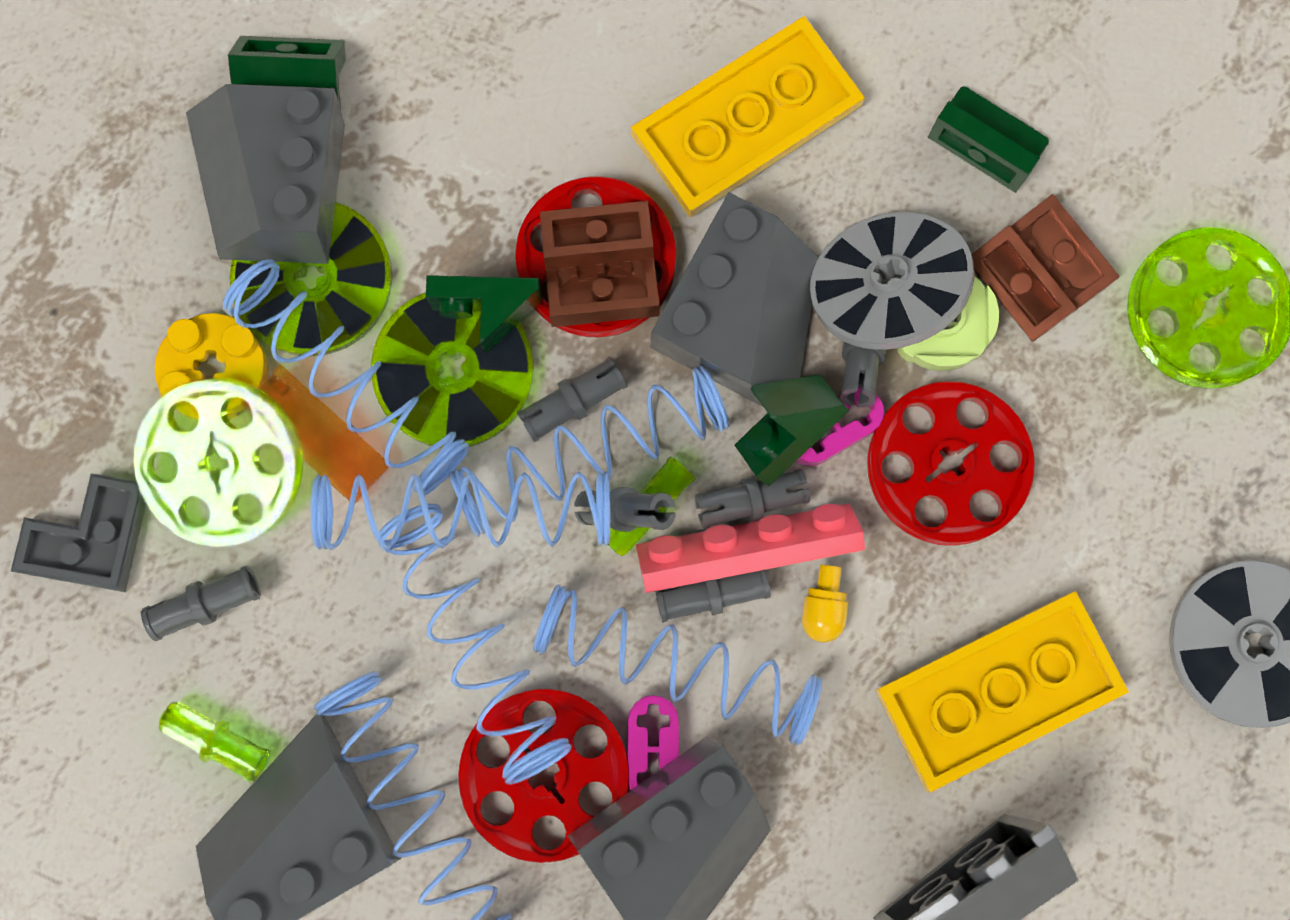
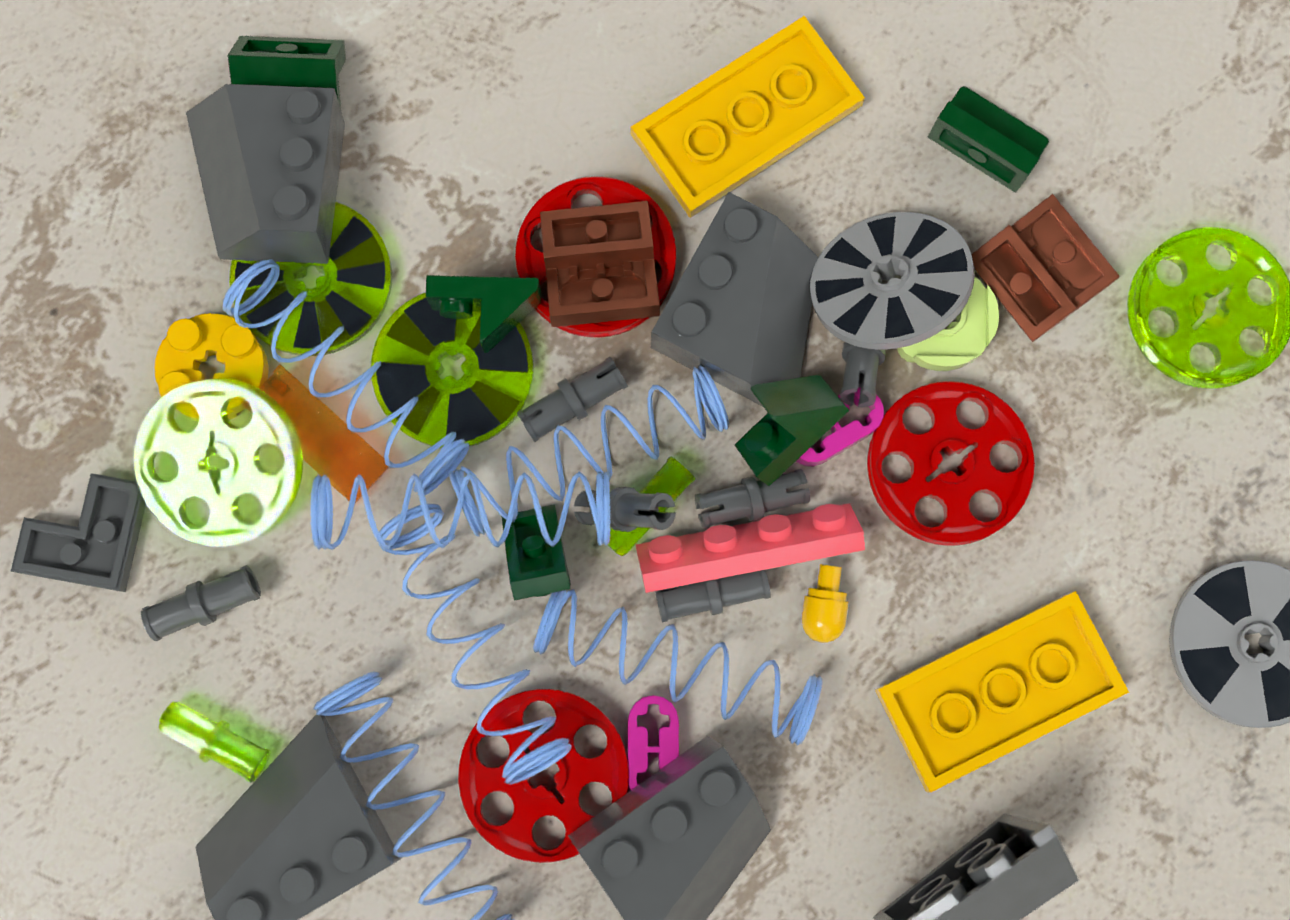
(532, 563): none -> dark green slope

